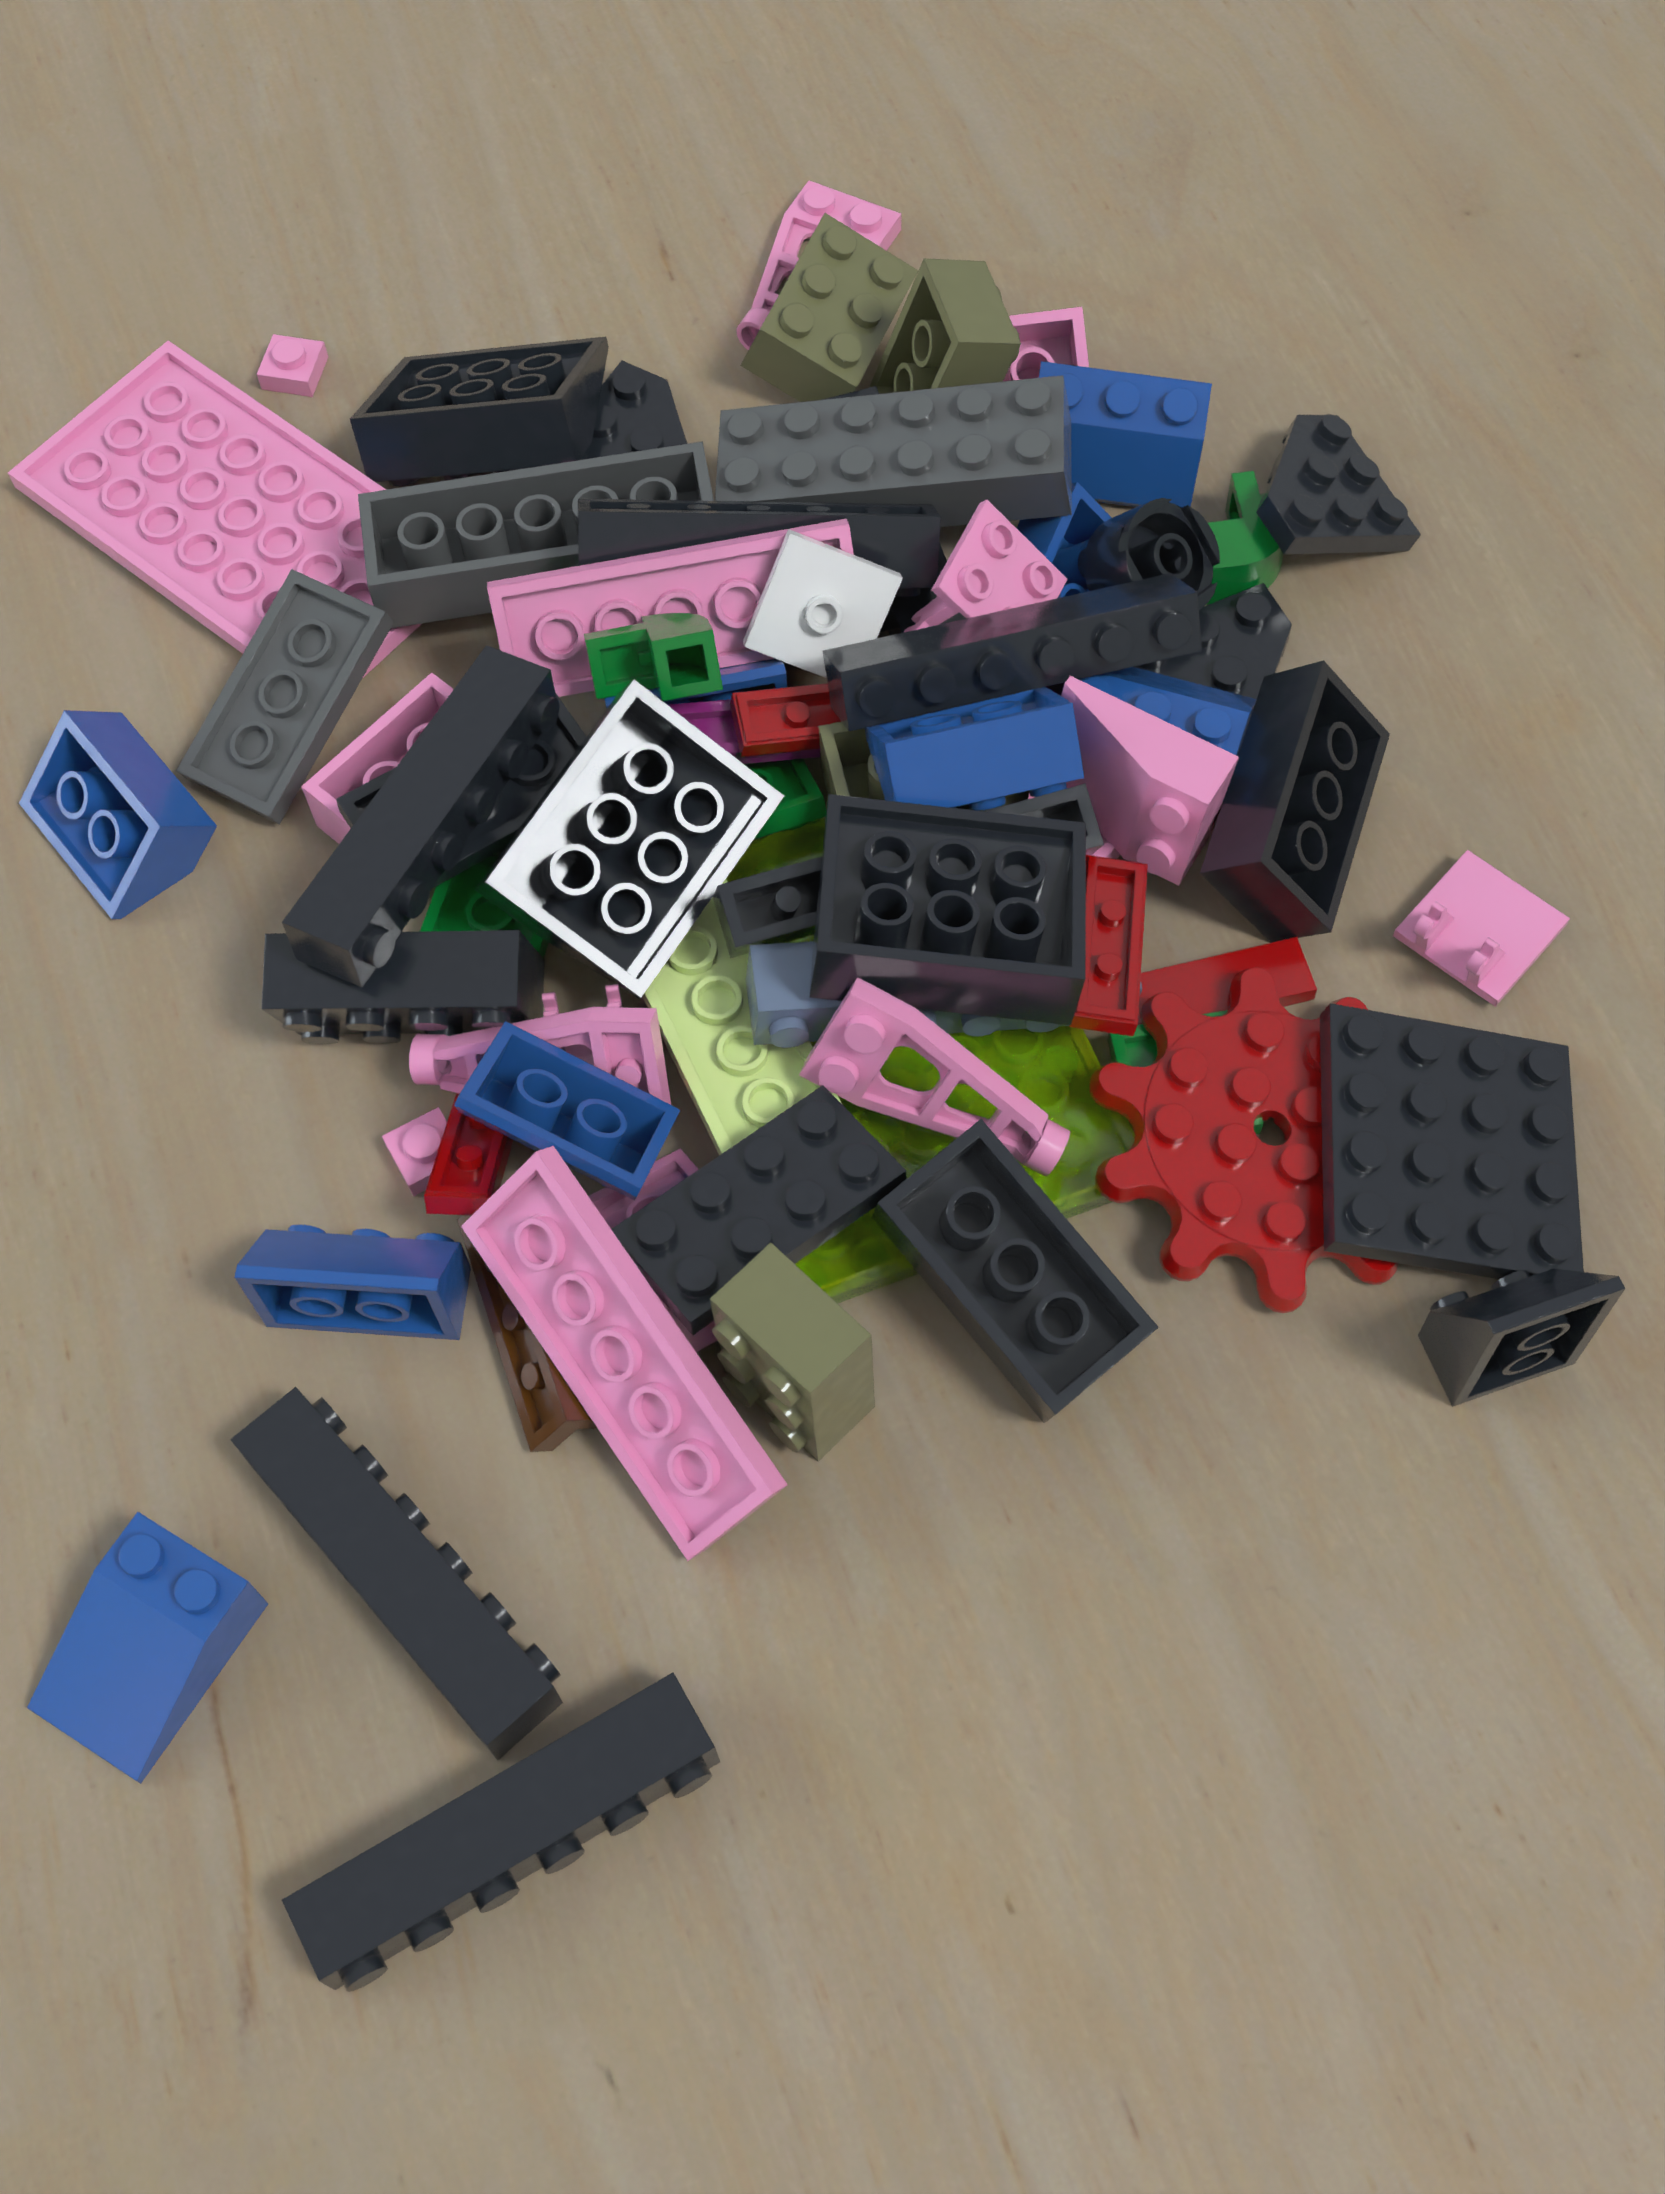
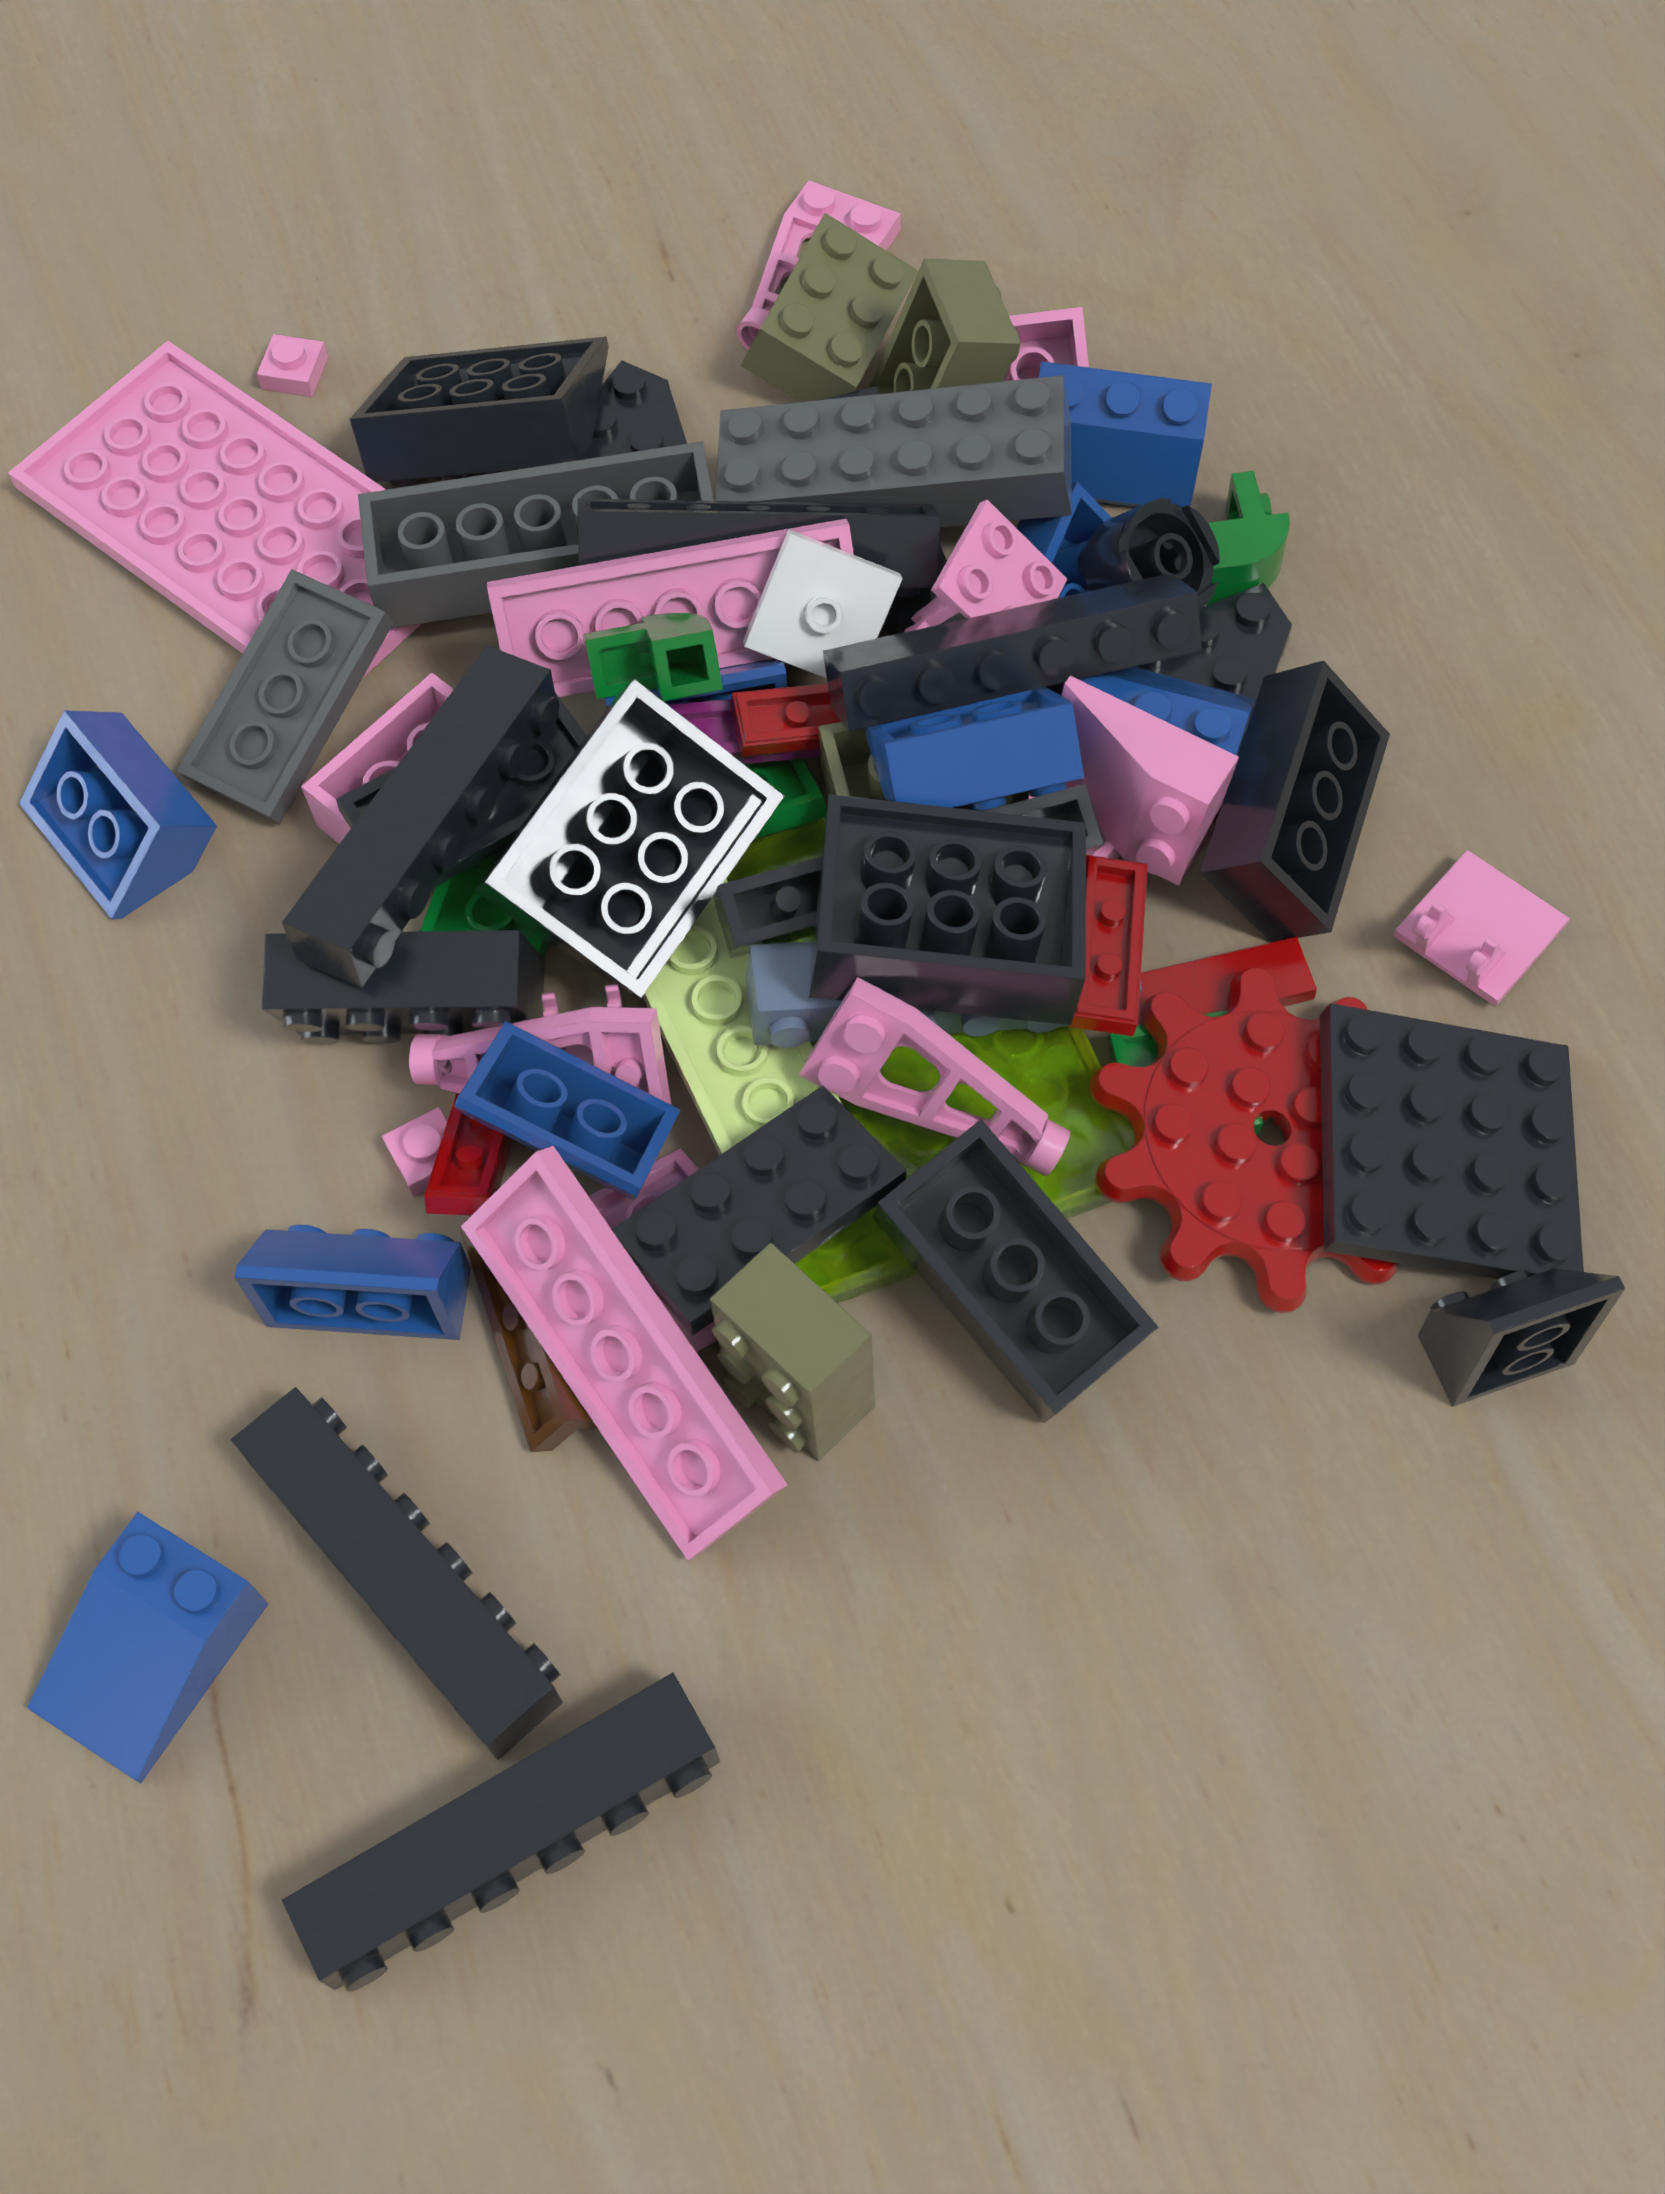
(1331, 495): black plate -> none

